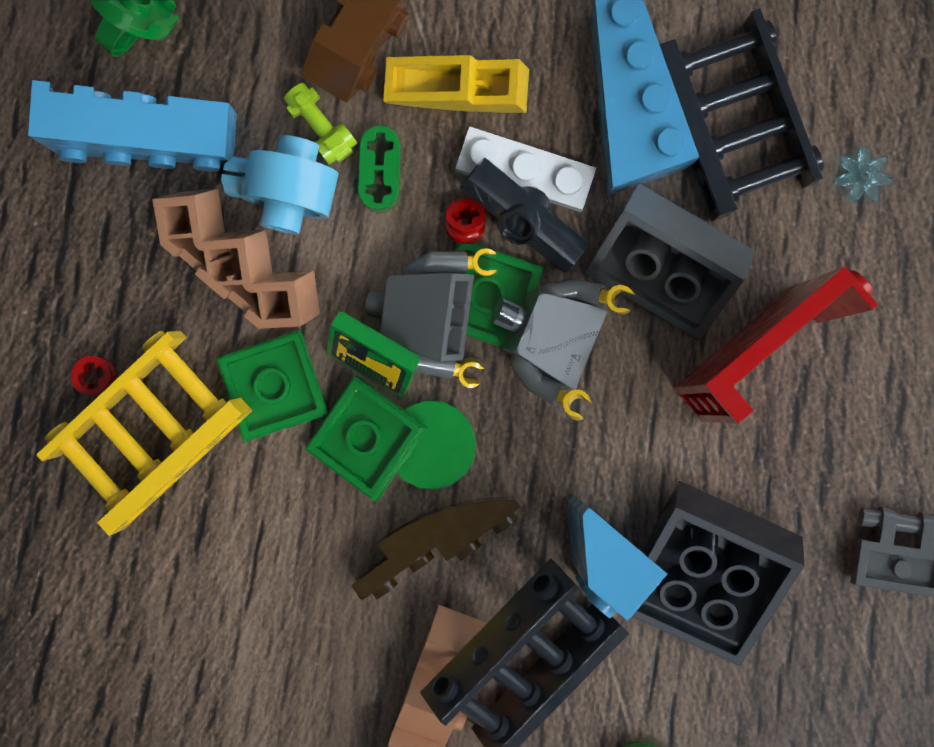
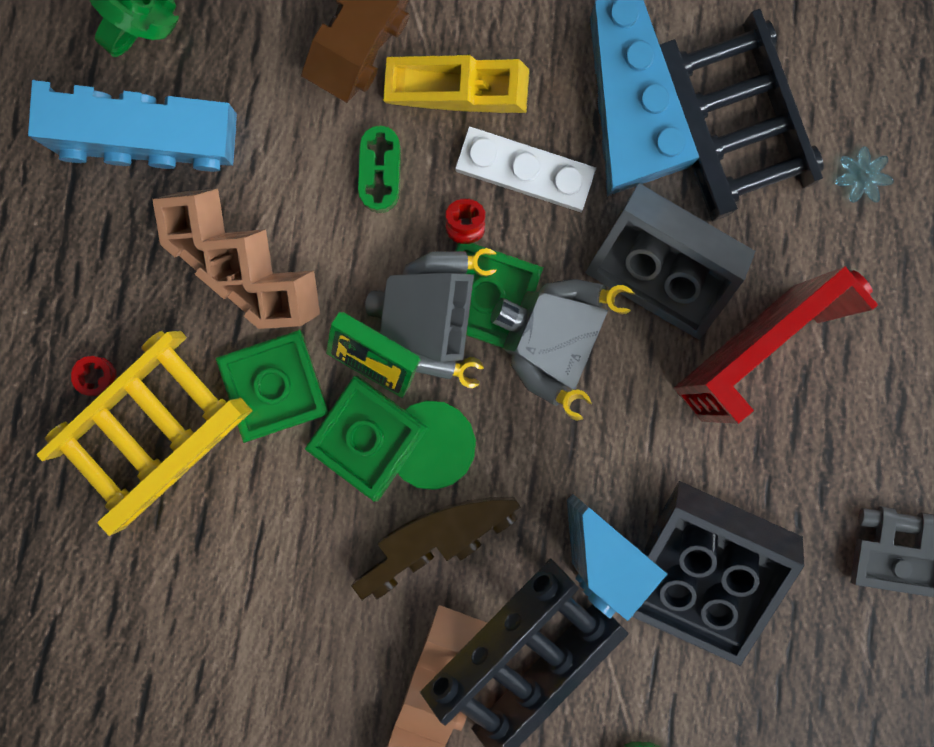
(284, 183): medium azure piece -> none
(334, 142): lime bar -> none
(524, 215): black piece -> none

